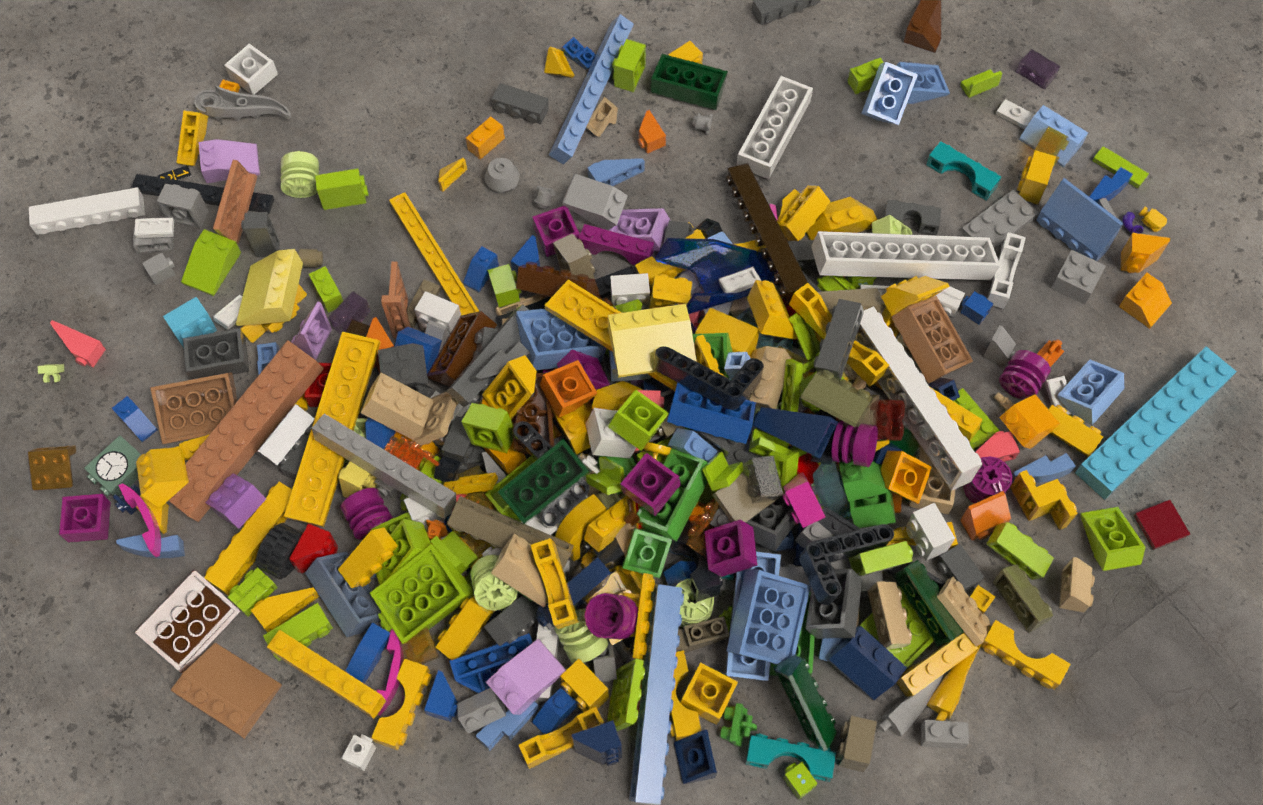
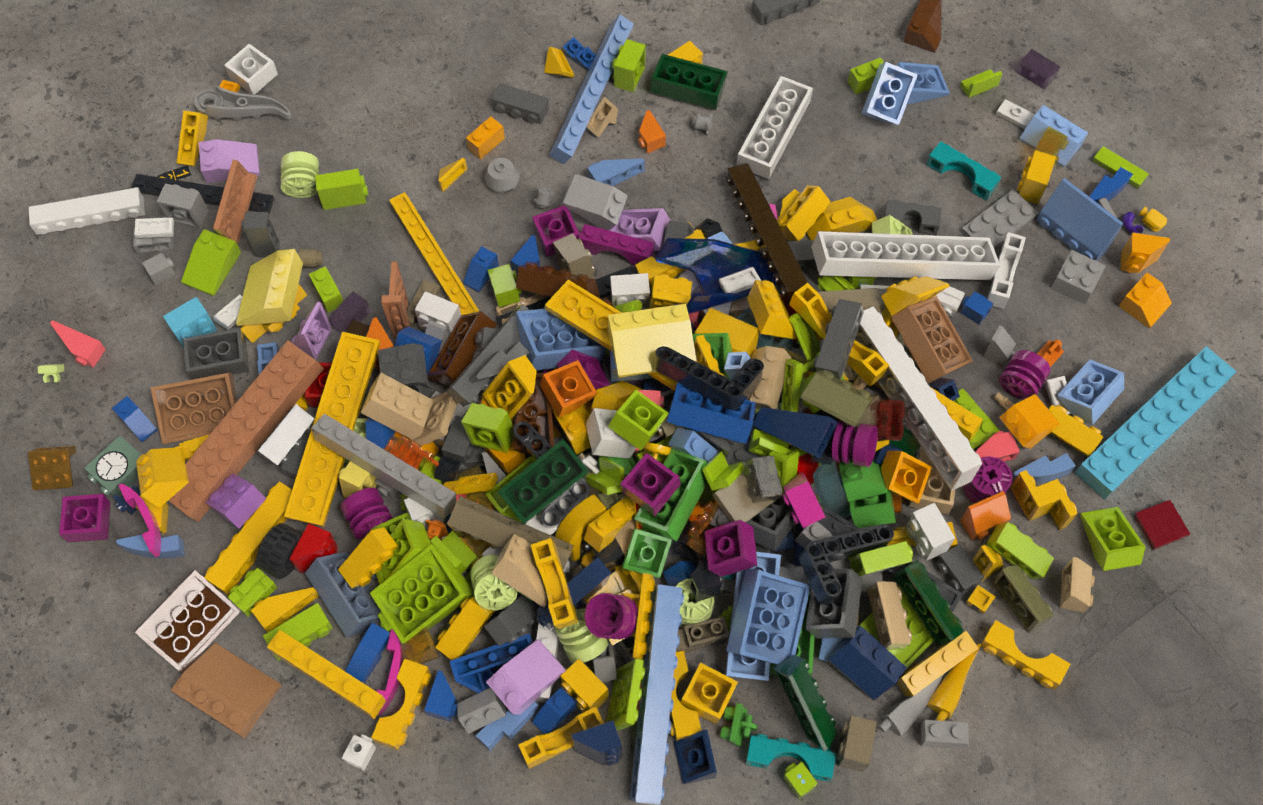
(632, 517): reddish brown hand -> none
(964, 611): tan plate -> none
(987, 561): none -> yellow slope

